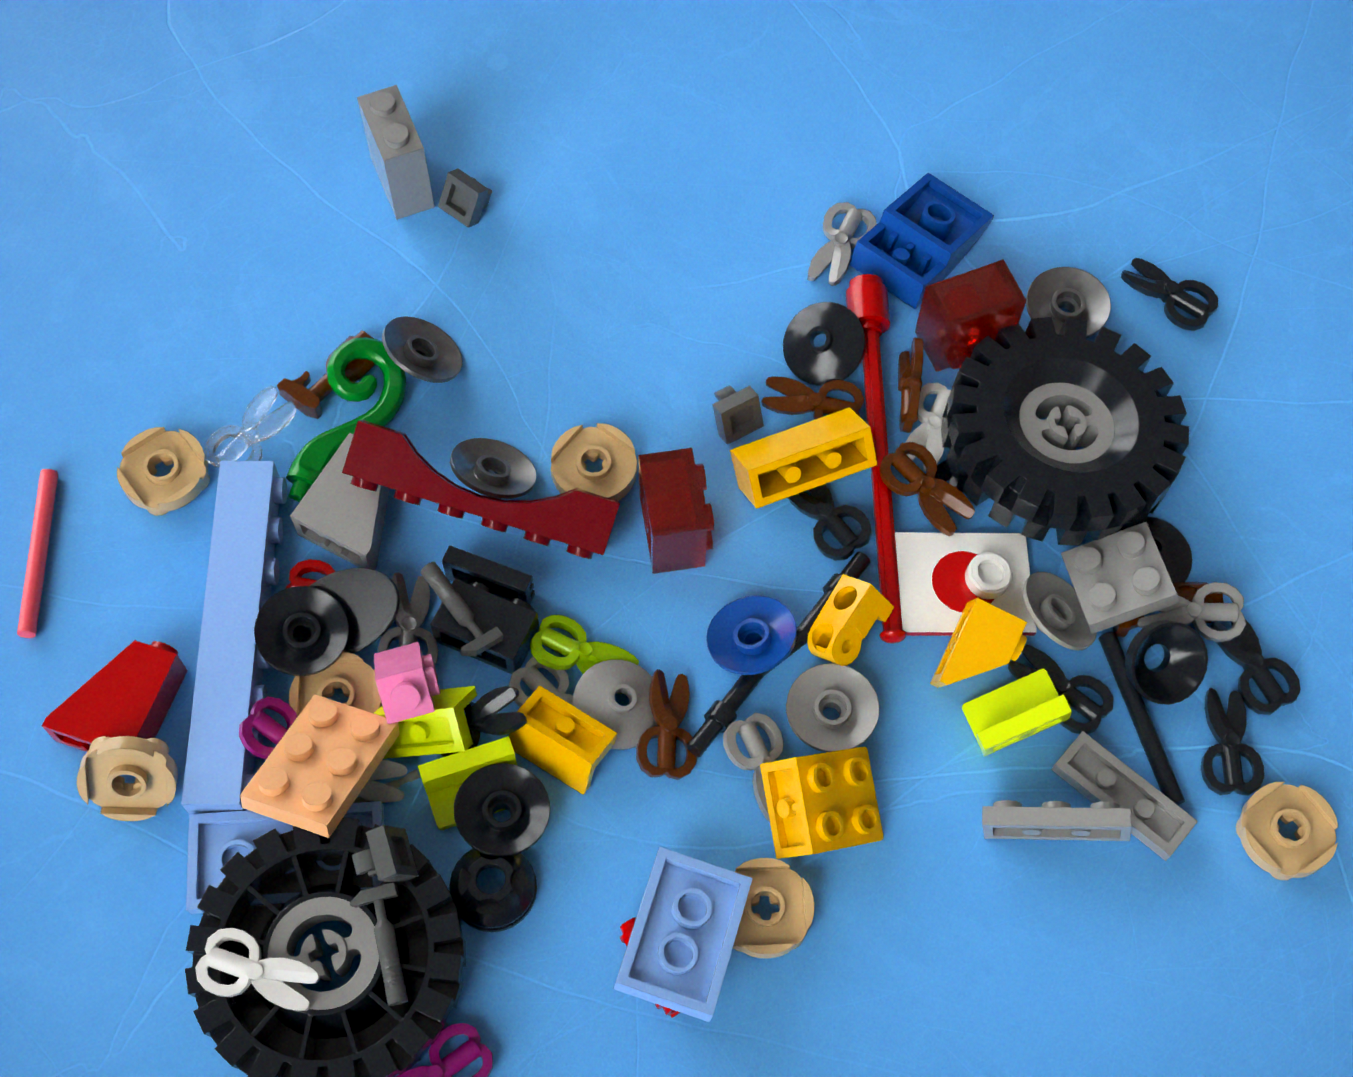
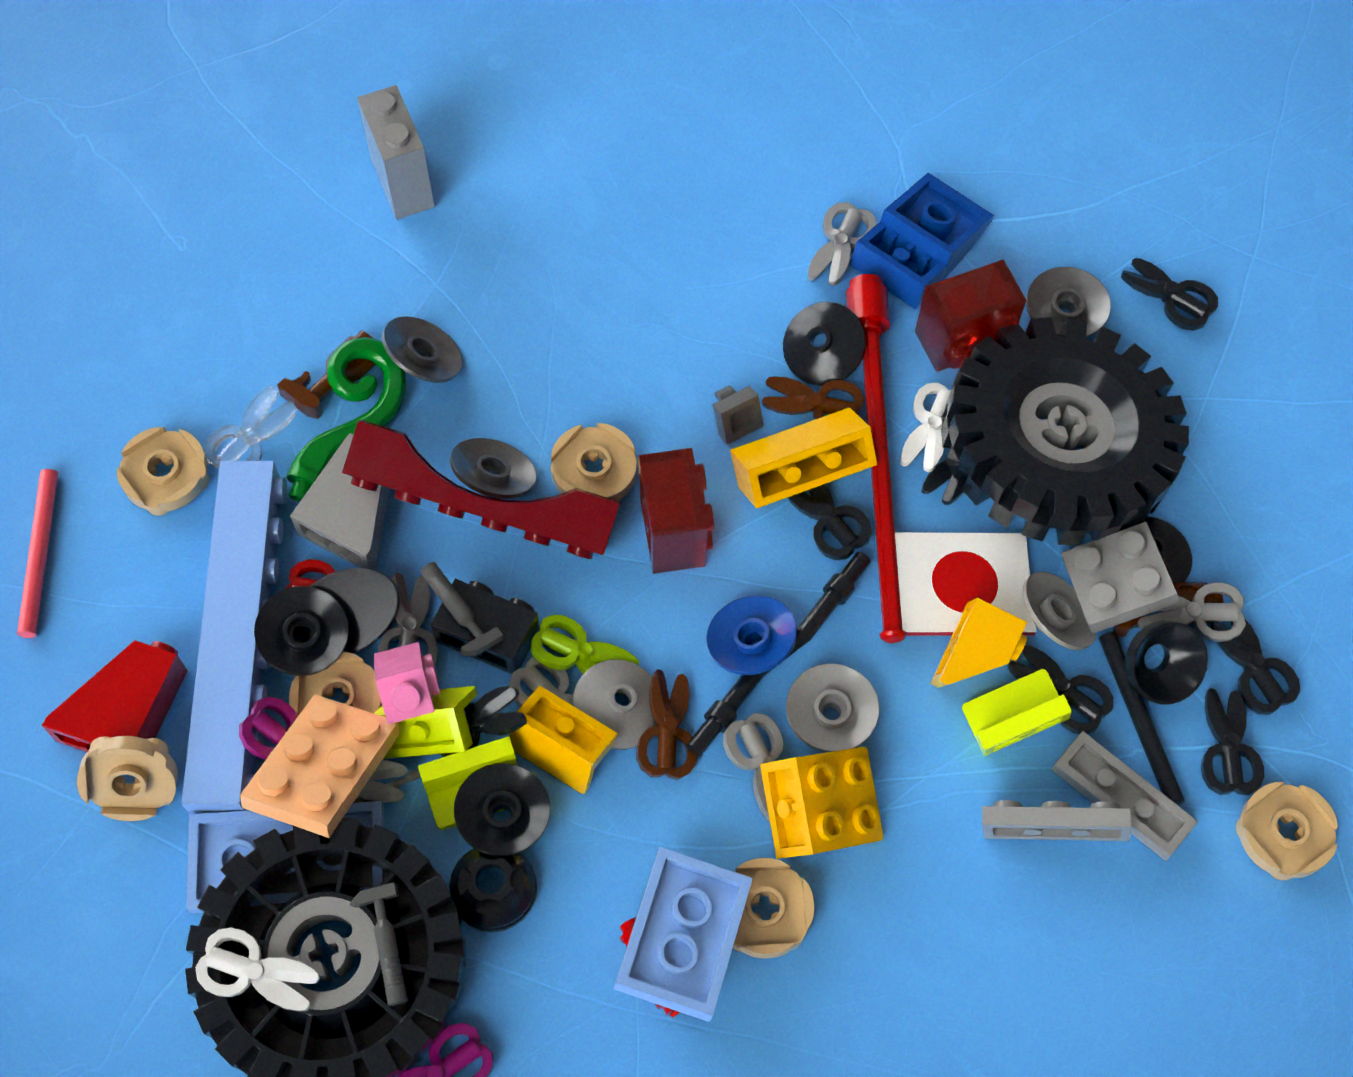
(388, 855): dark grey tile -> none
(464, 197): dark grey tile -> none
(499, 578): black tile -> none
(846, 620): yellow leg -> none
(910, 384): reddish brown piece -> none
(930, 490): reddish brown piece -> none
(988, 575): white tile -> none

